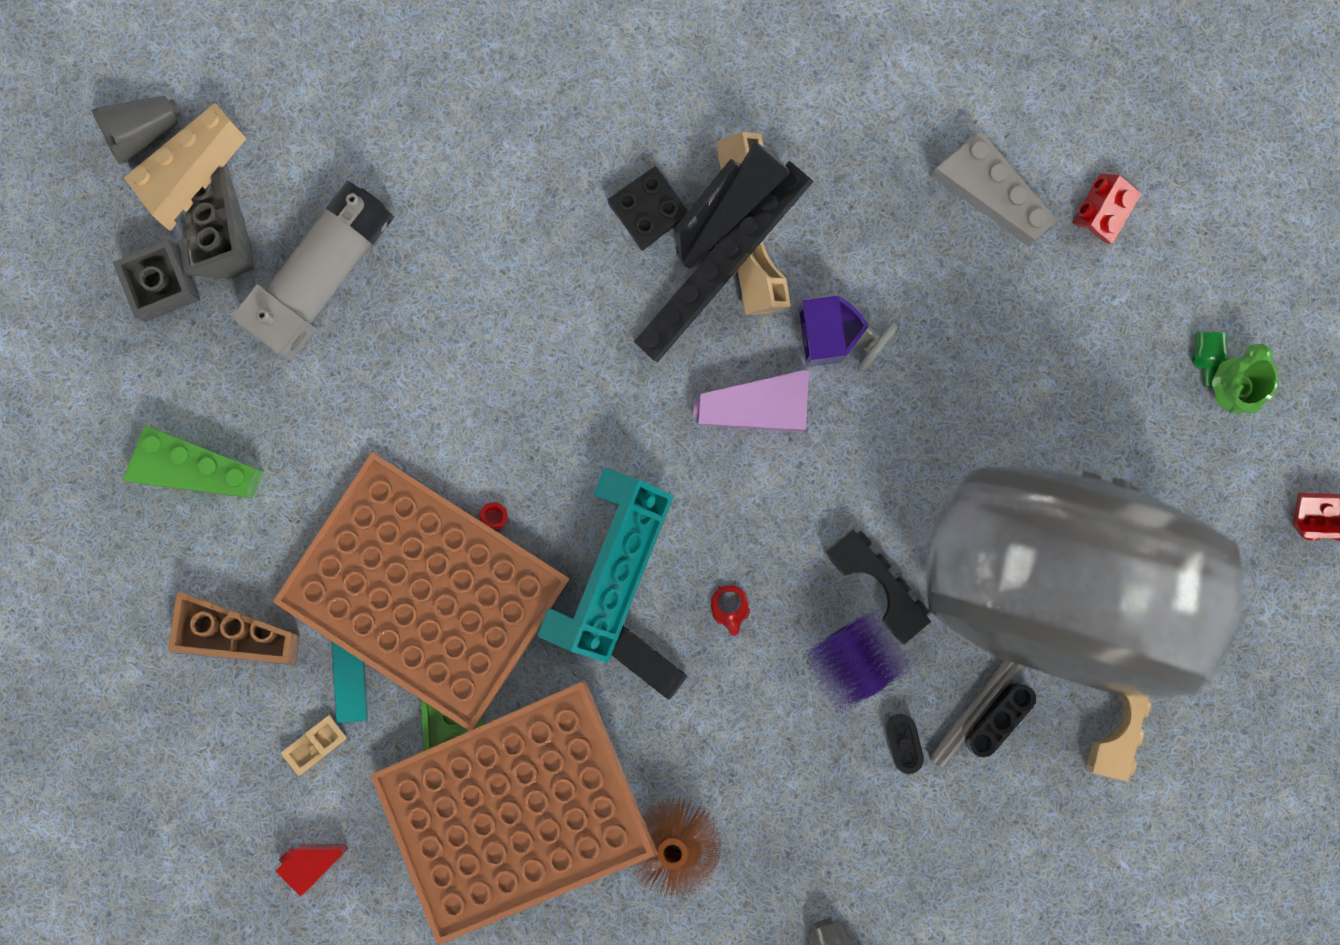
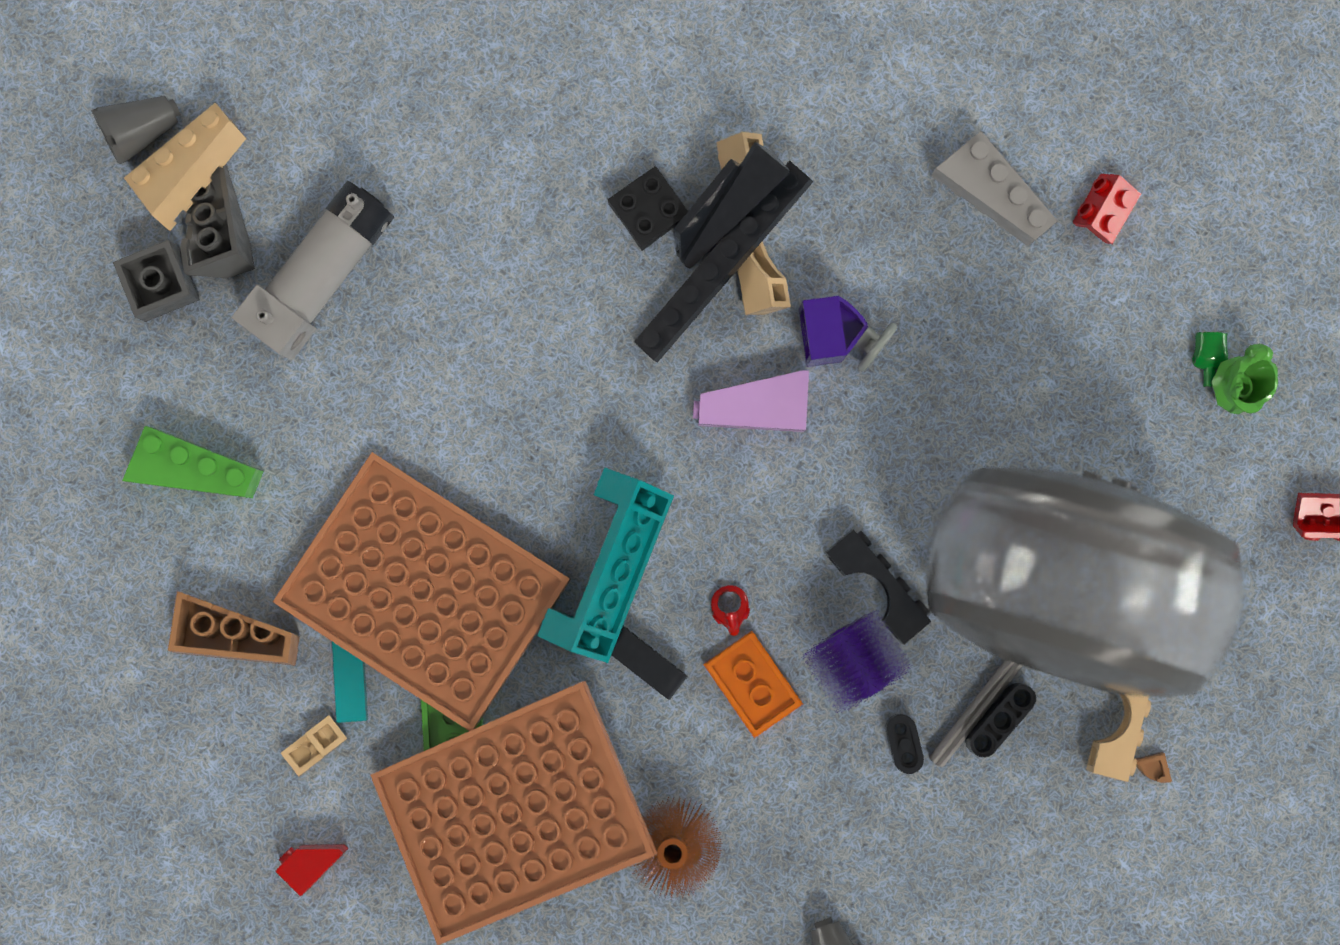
(494, 516): red tile -> none
(753, 684): none -> orange tile
(1155, 767): none -> medium nougat tile

